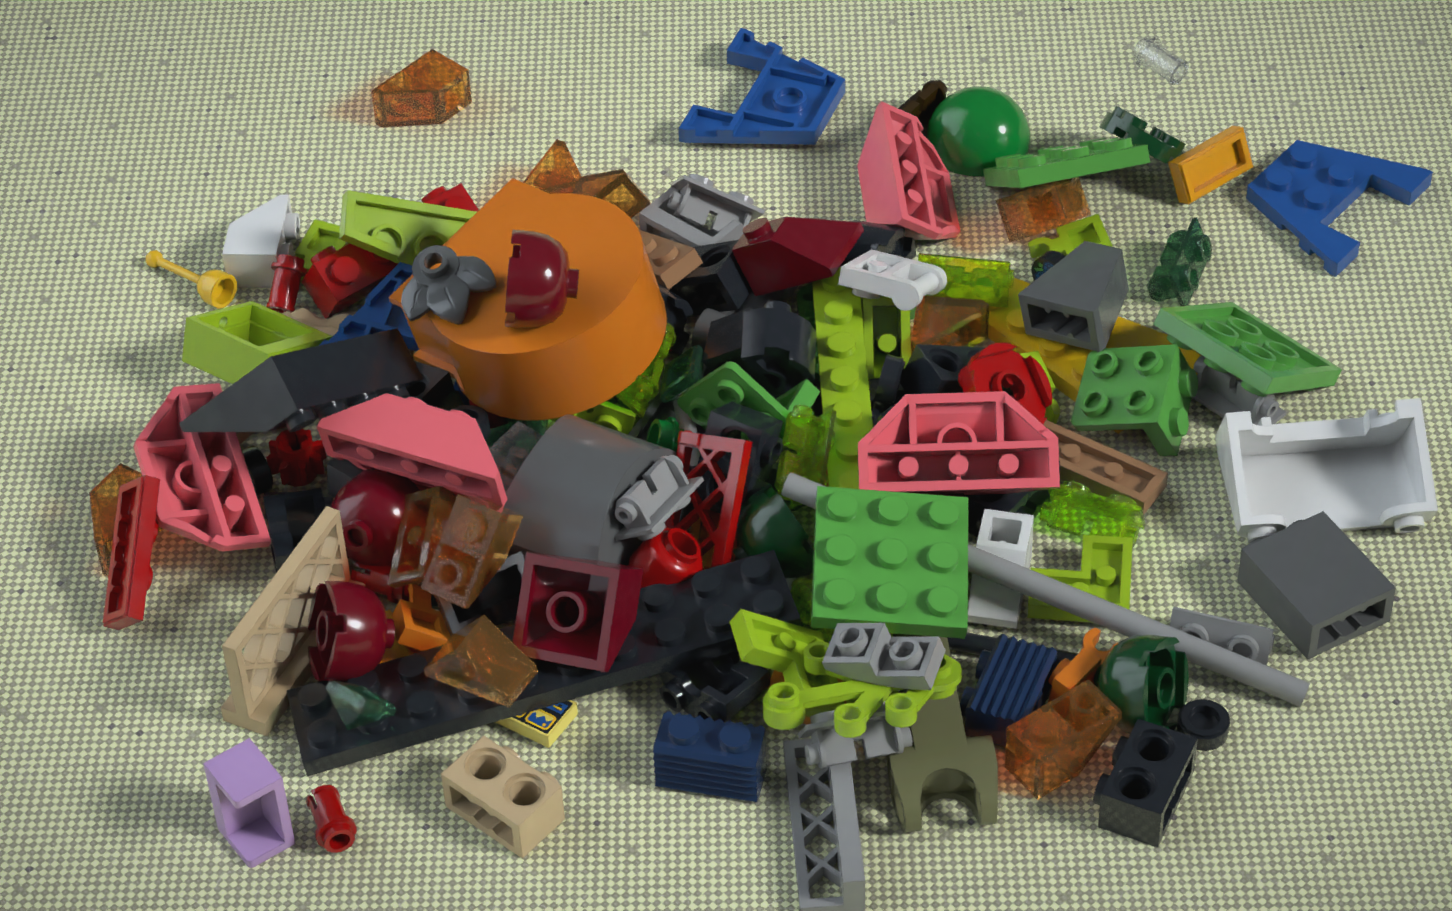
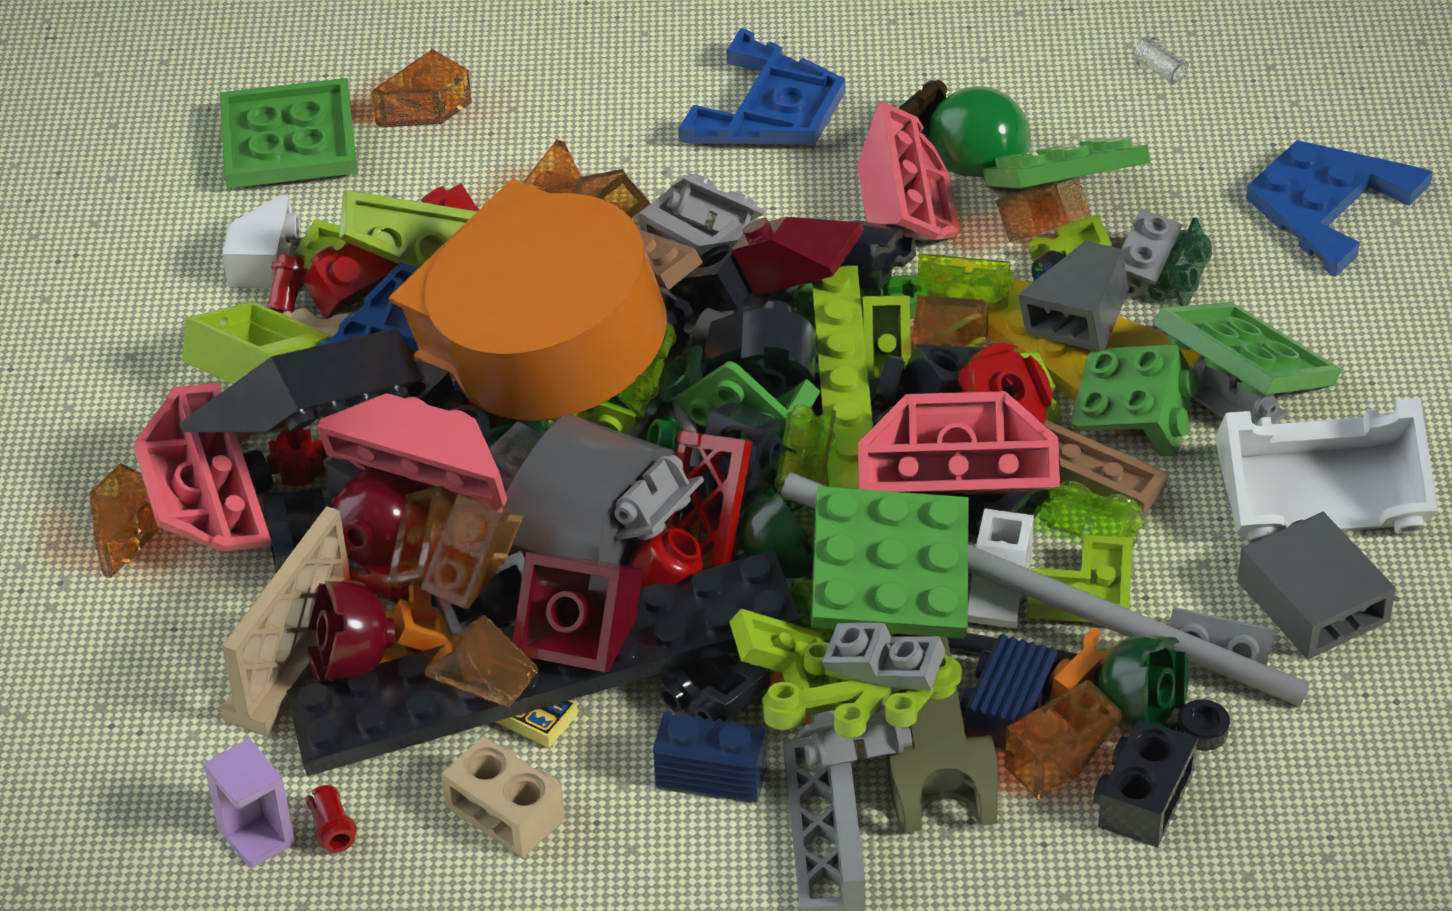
(131, 553): red plate -> none
(213, 286): yellow hinge -> none
(287, 133): none -> bright green plate
(358, 704): clear green slope -> none
(447, 287): dark grey plate -> none
(538, 280): dark red cylinder -> none
(892, 277): white plate -> none
(1126, 125): dark green plate -> none
(1148, 249): none -> light grey hinge
(1210, 164): light orange tile -> none

